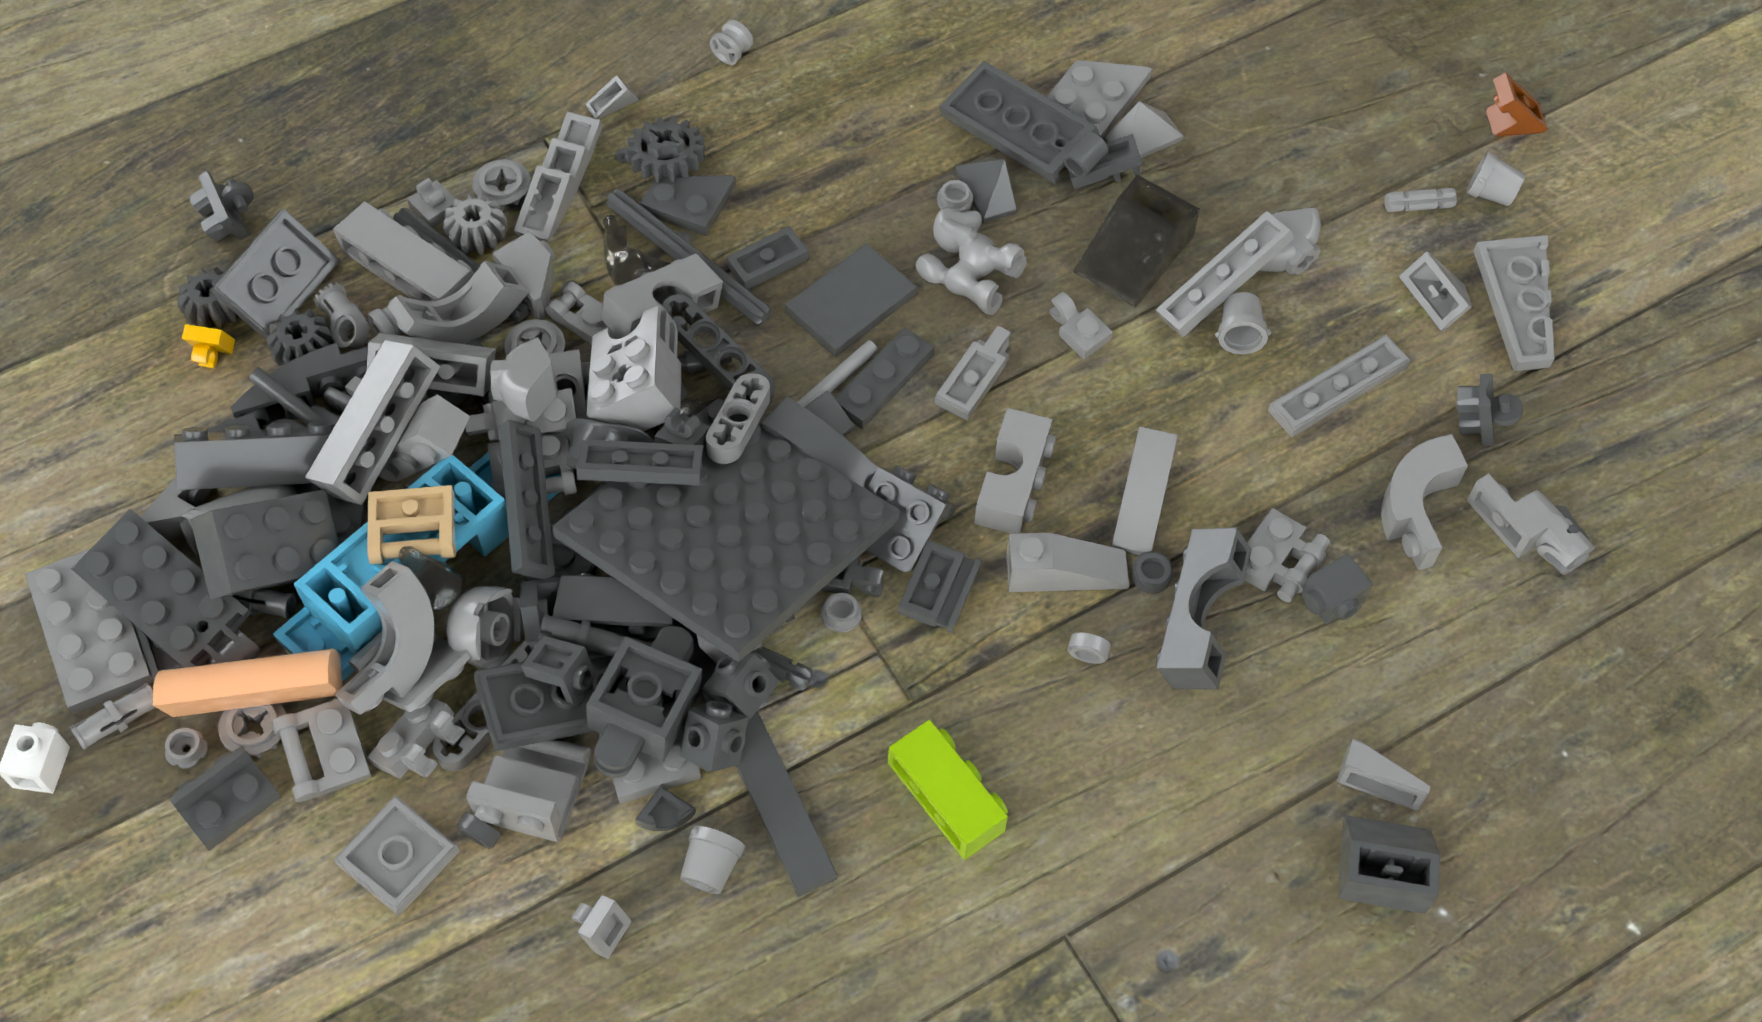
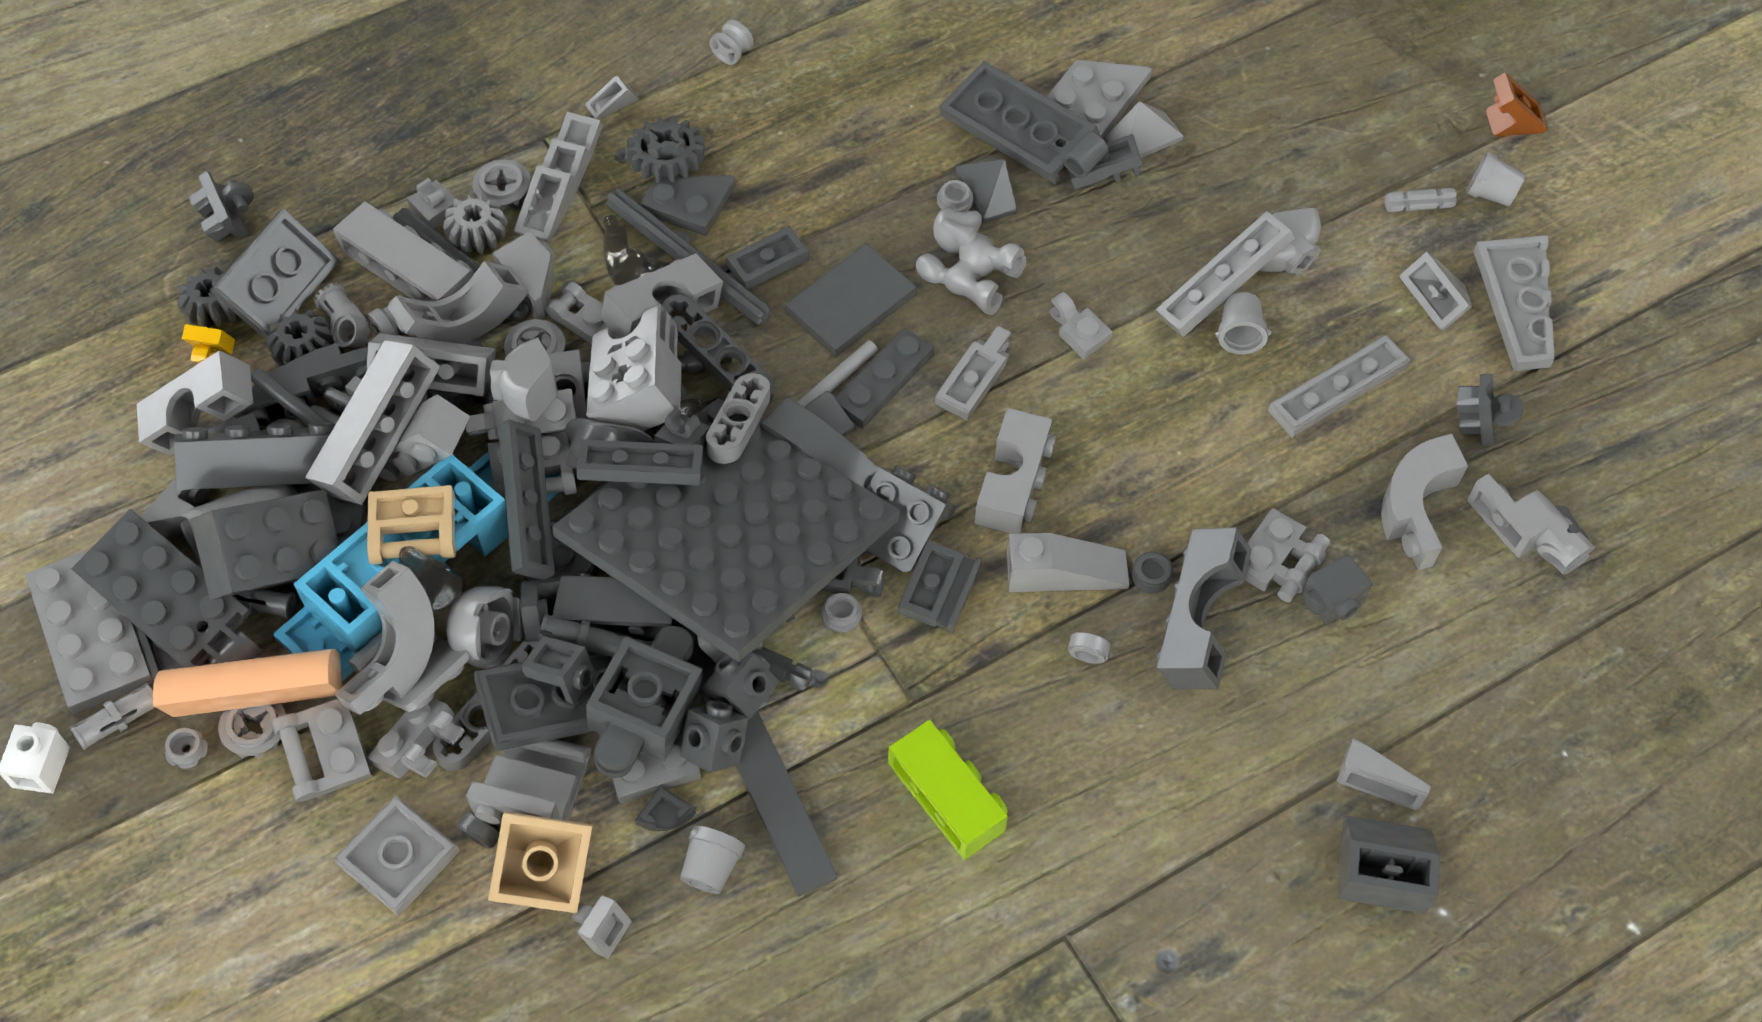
(215, 386): none -> light grey arch
(224, 797): dark grey bracket -> none
(540, 862): none -> tan slope
(1138, 241): clear smoke slope -> none
(1144, 491): light grey slope -> none

